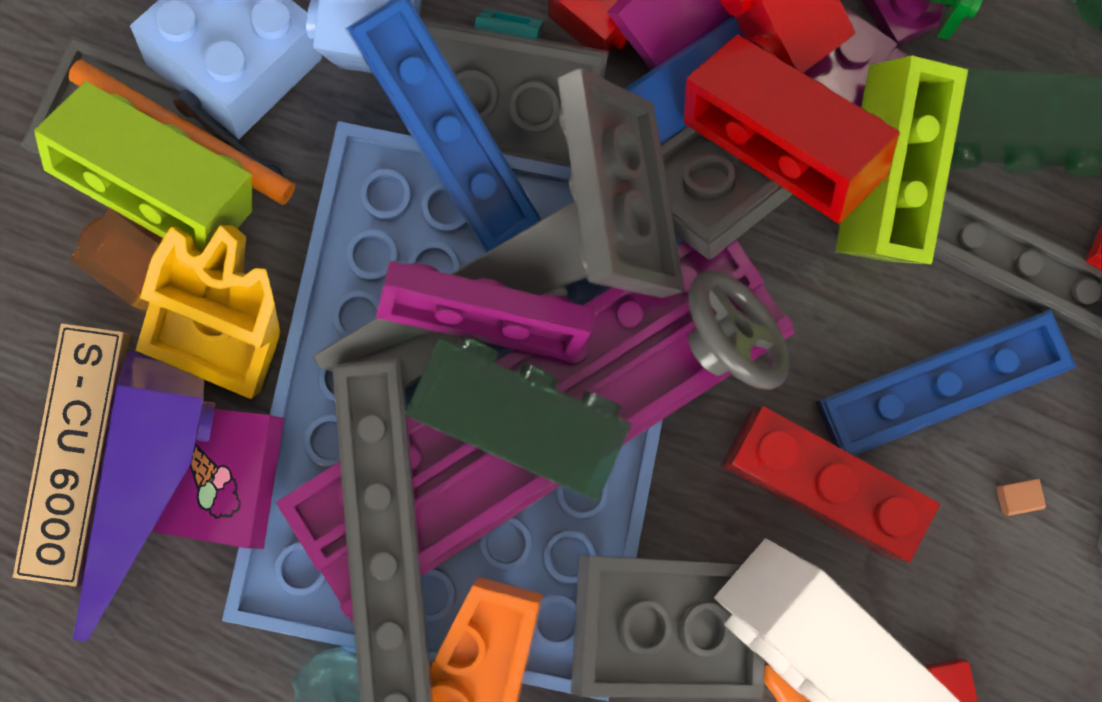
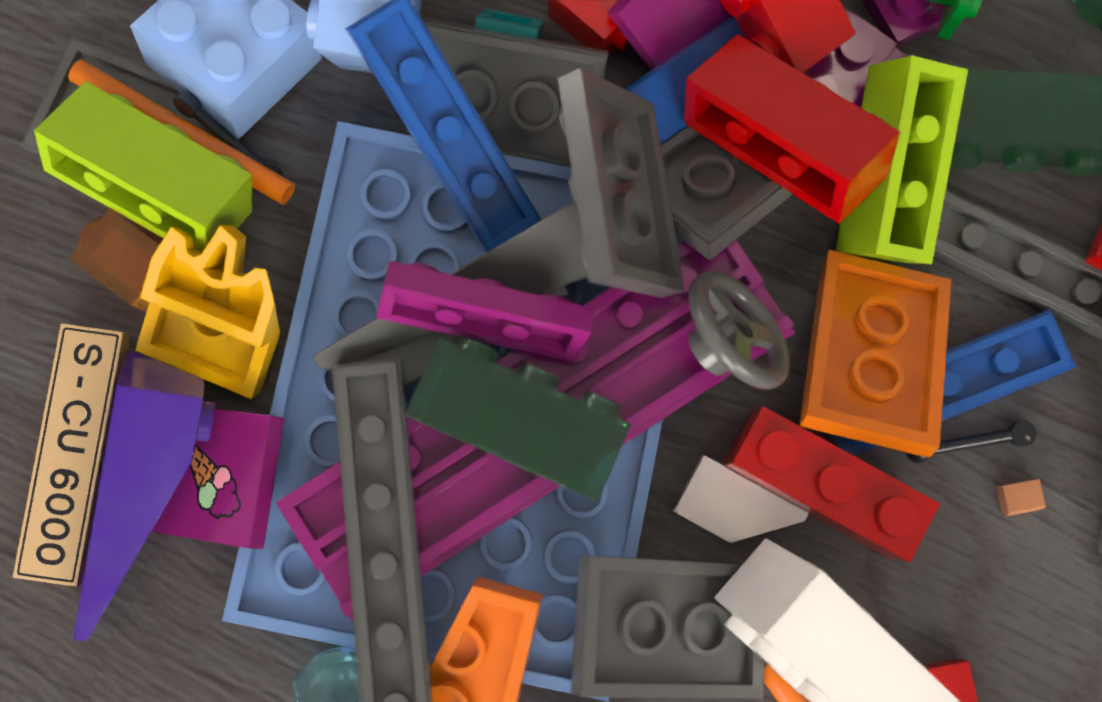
(732, 504): none -> white tile
(877, 354): none -> orange plate
(1018, 433): none -> black hinge

